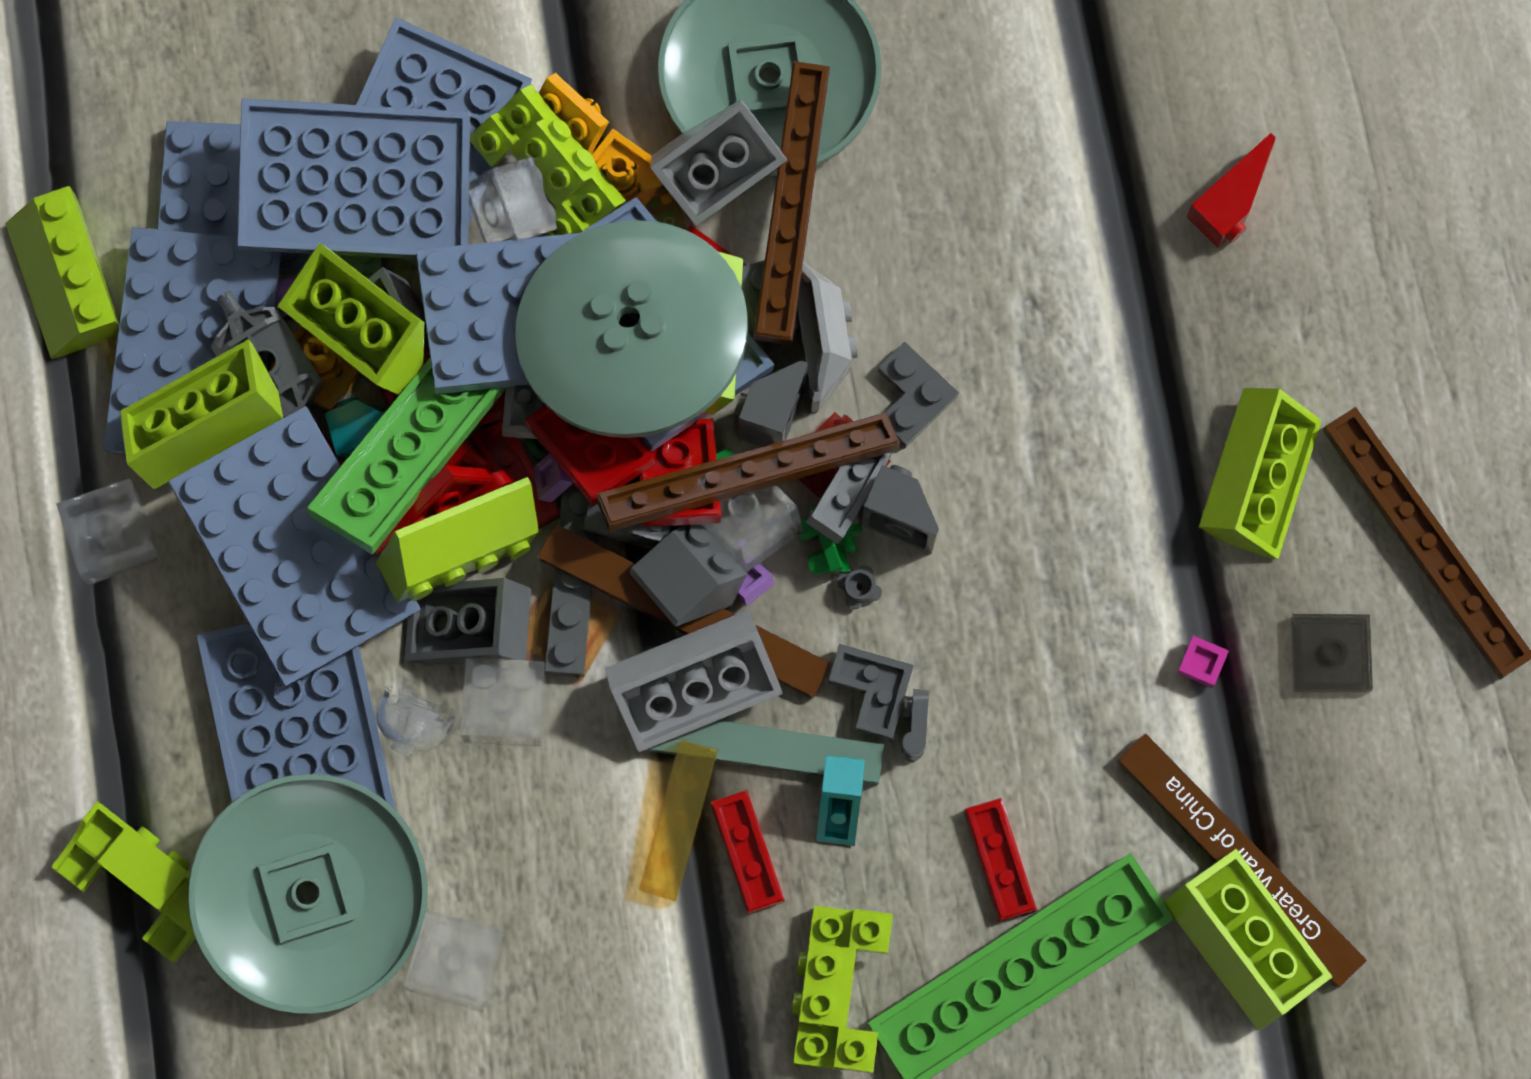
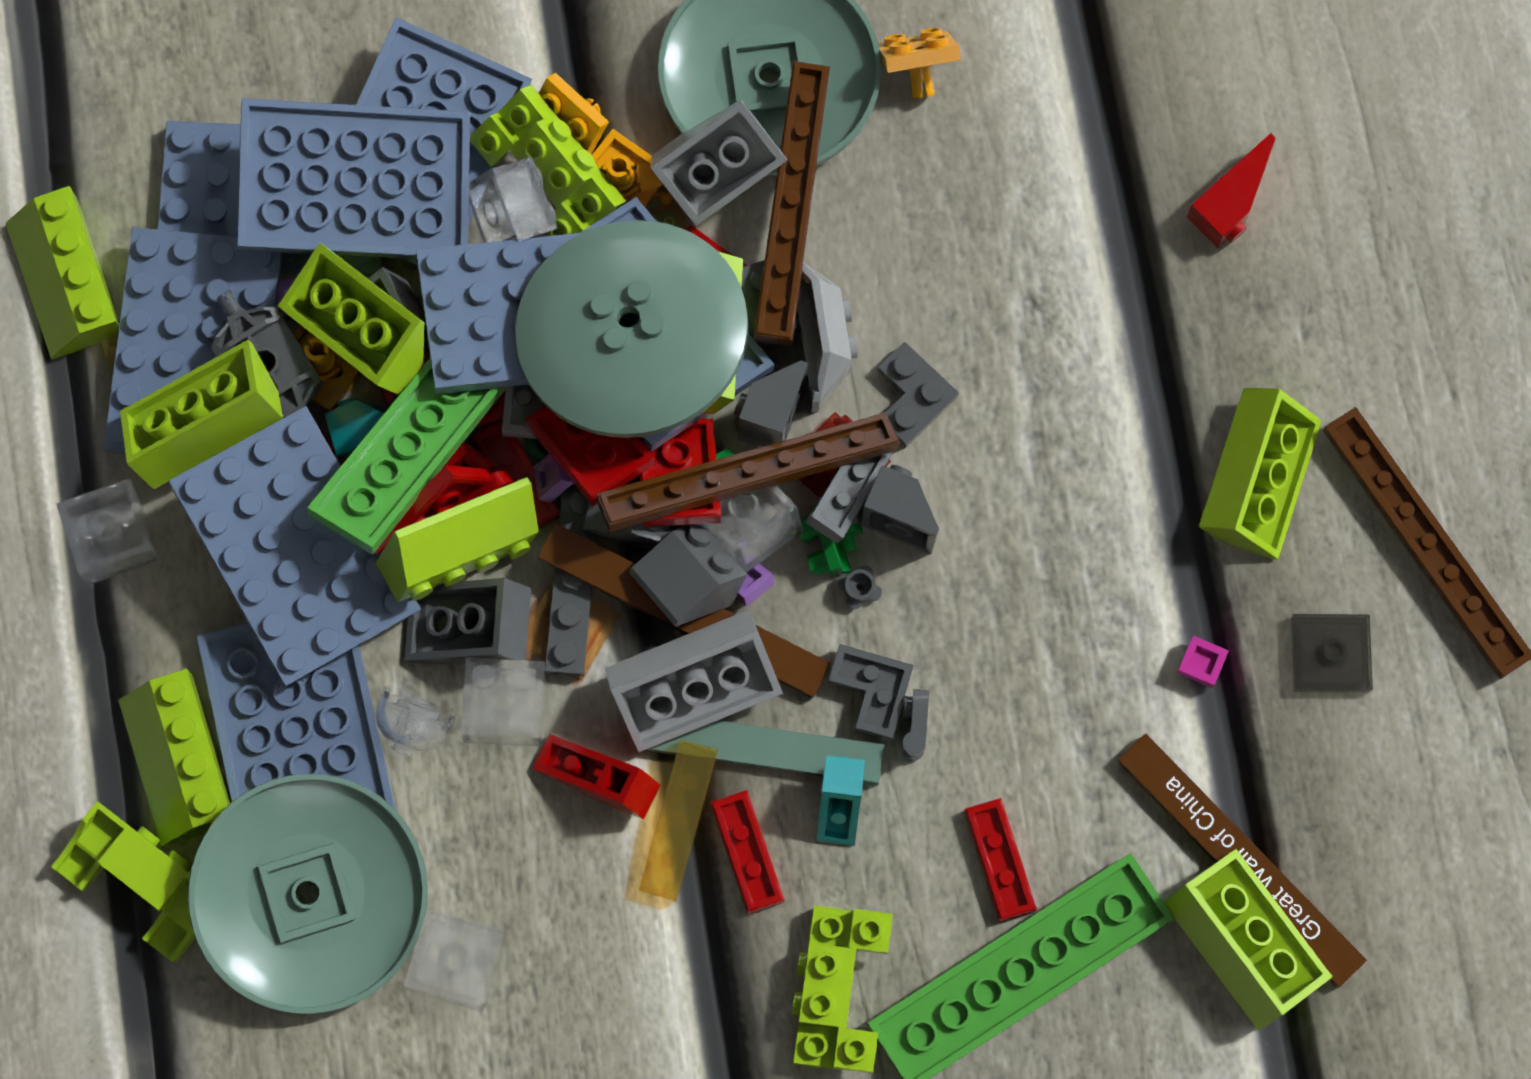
(175, 756): none -> lime slope
(597, 776): none -> red slope
(918, 55): none -> light orange plate

